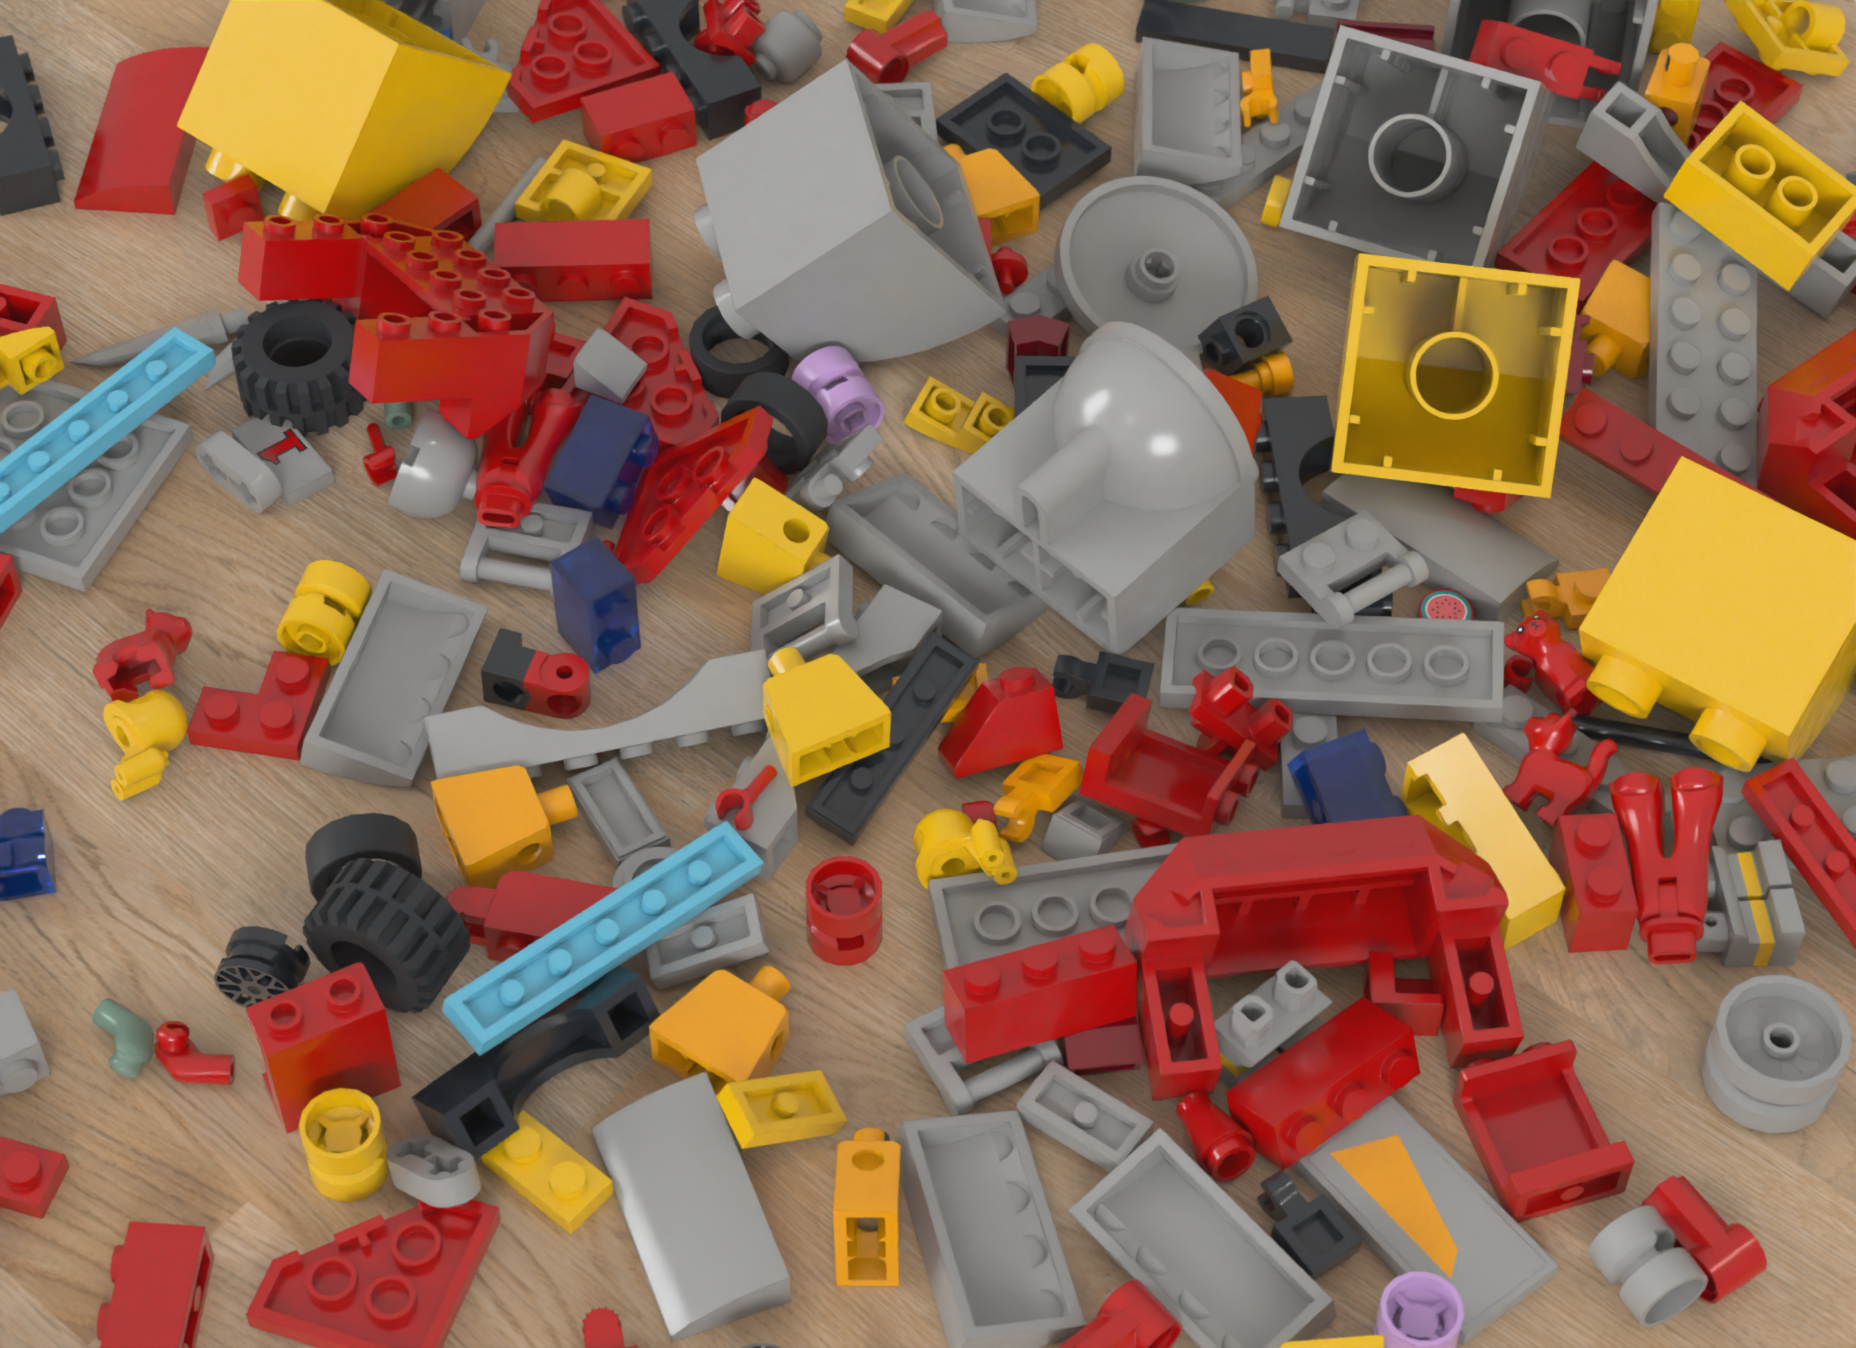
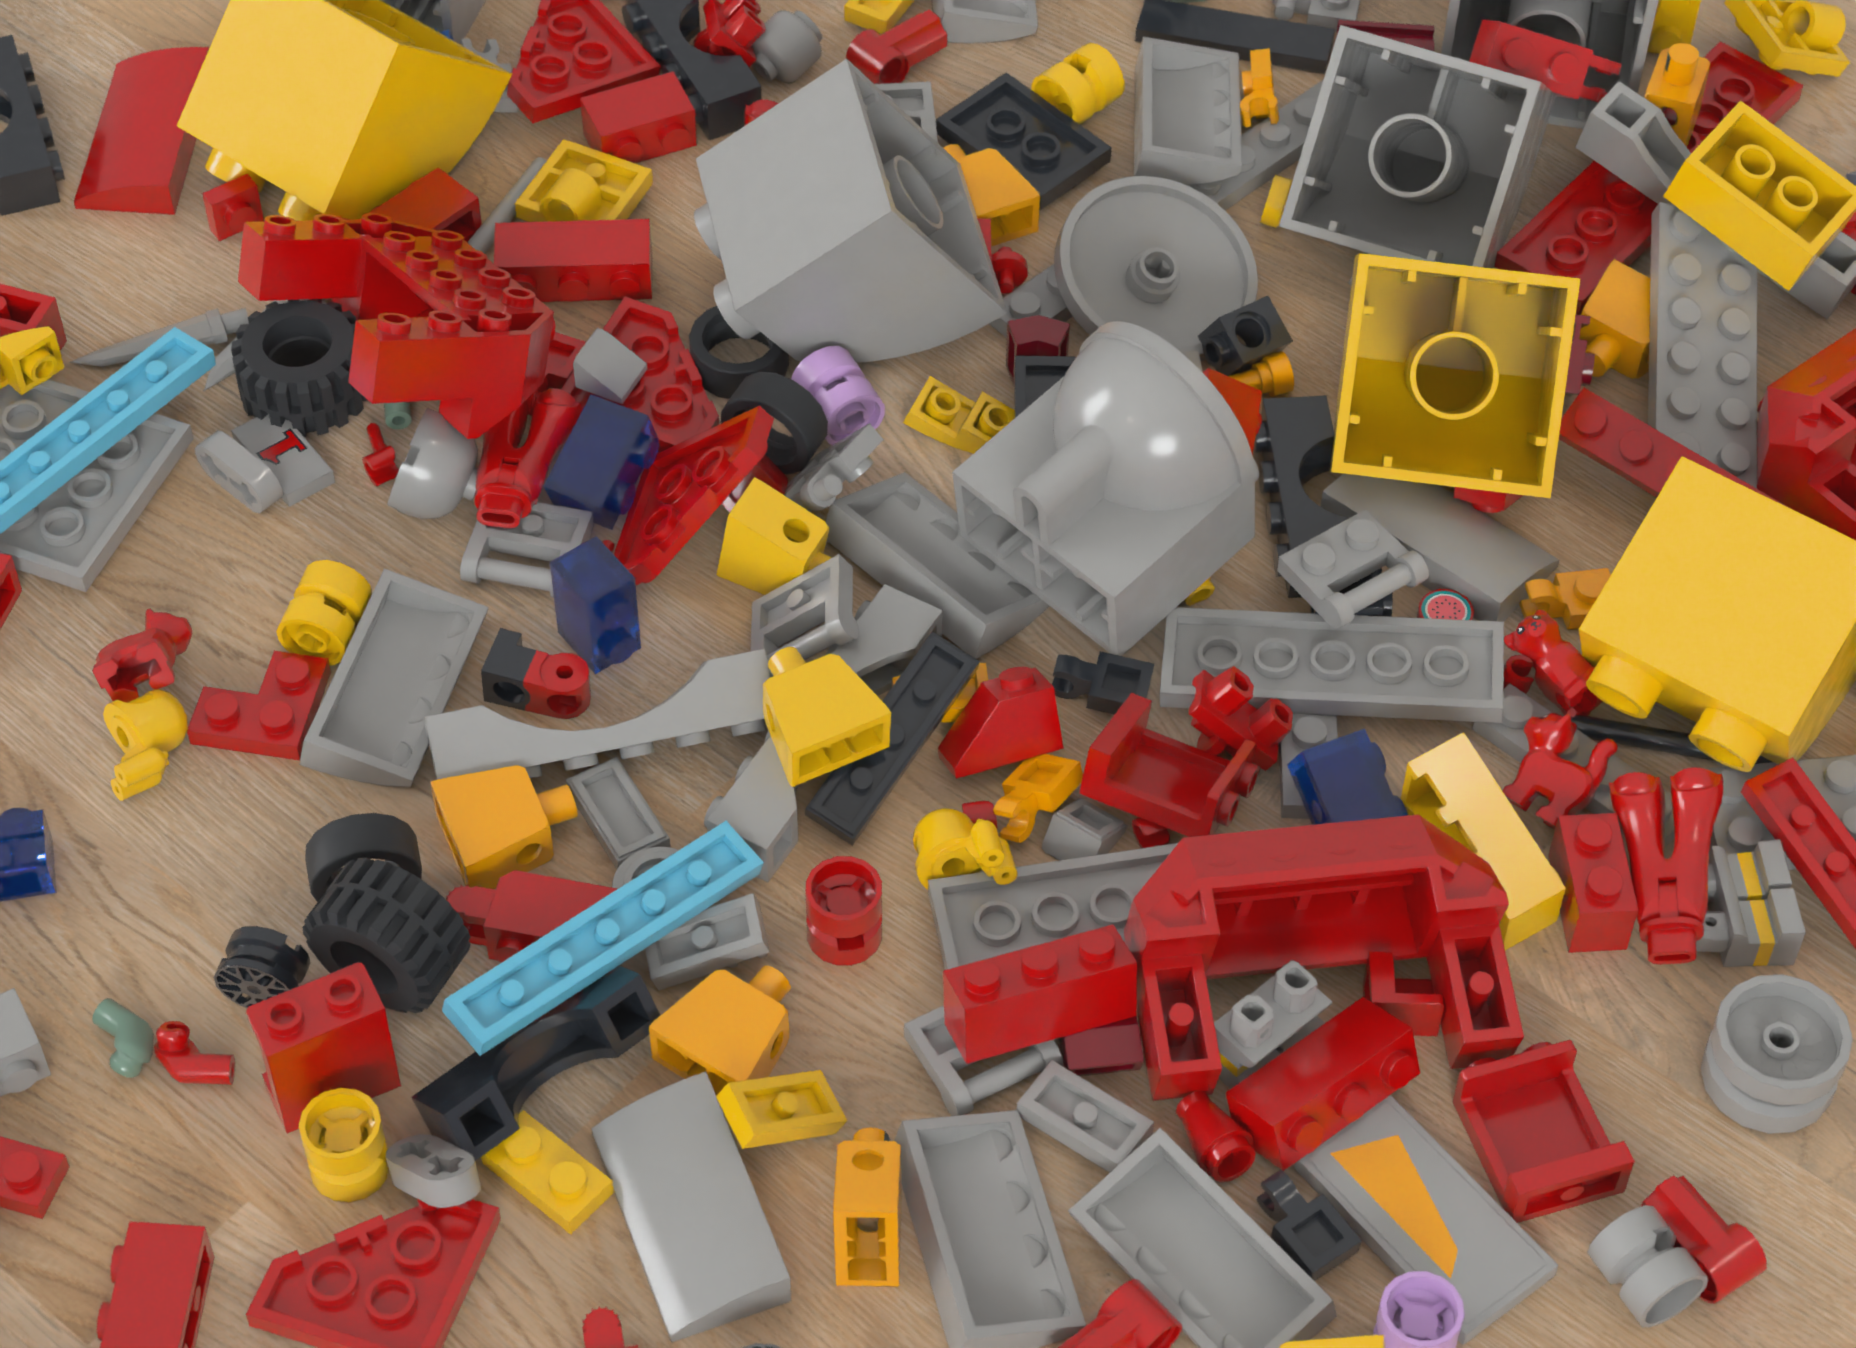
(744, 798): red hand -> none

